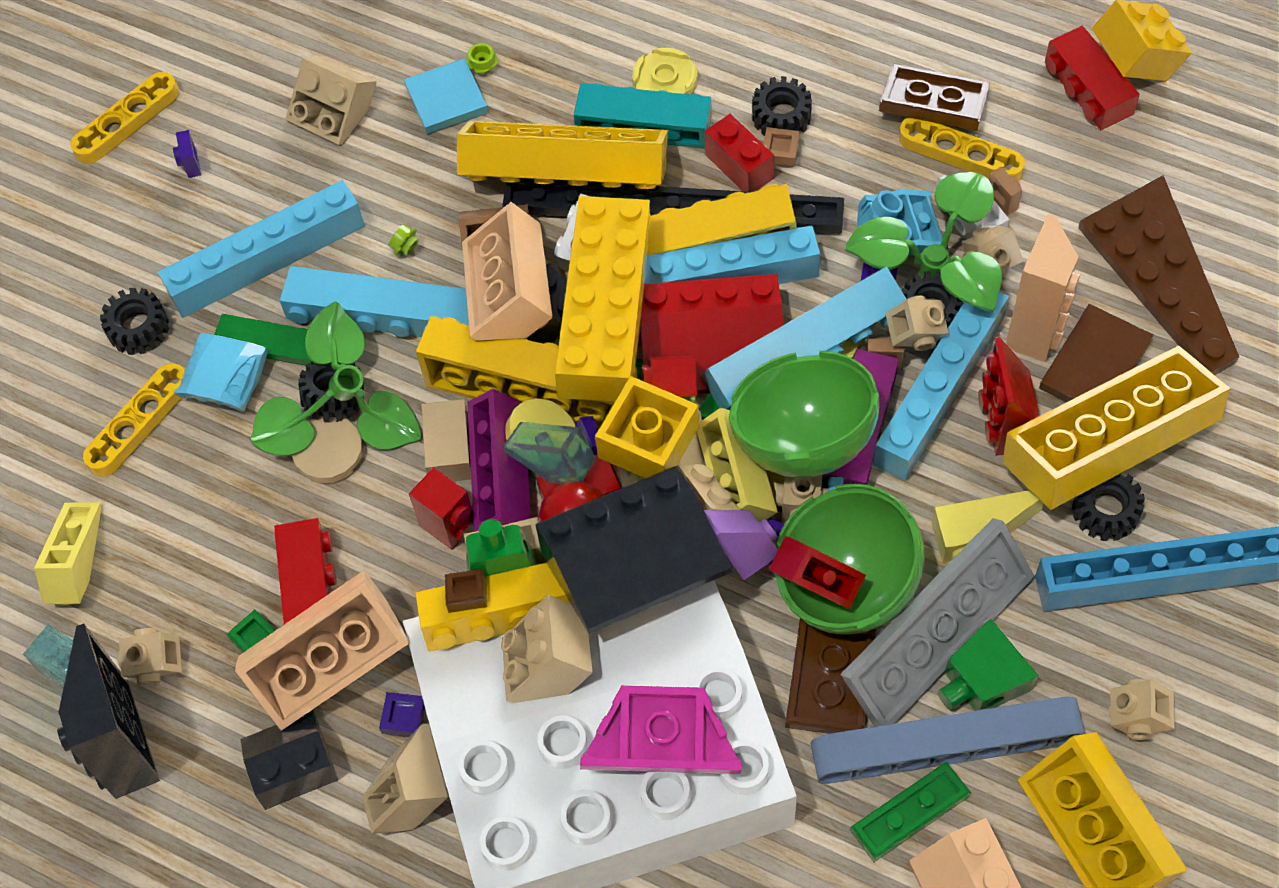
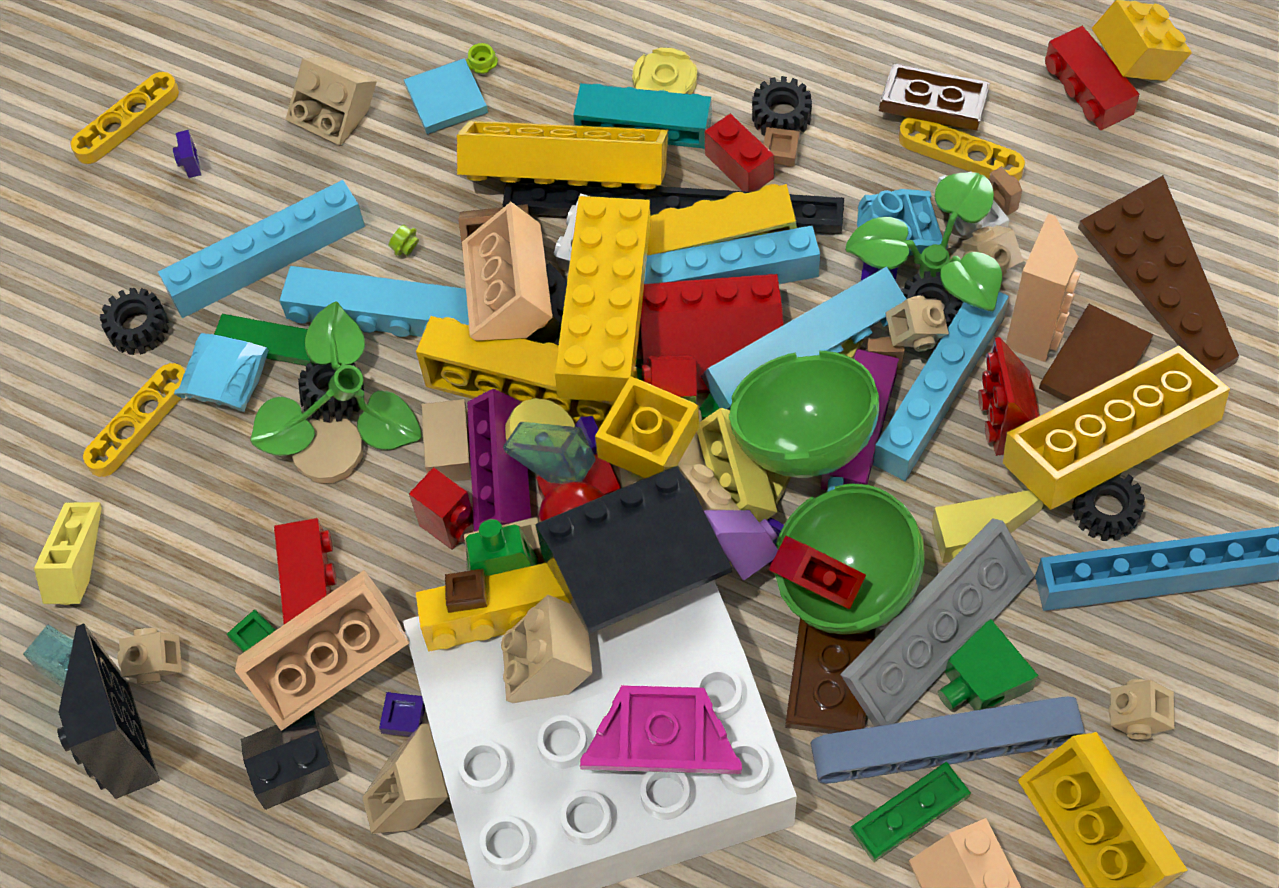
(796, 492): tan brick -> none

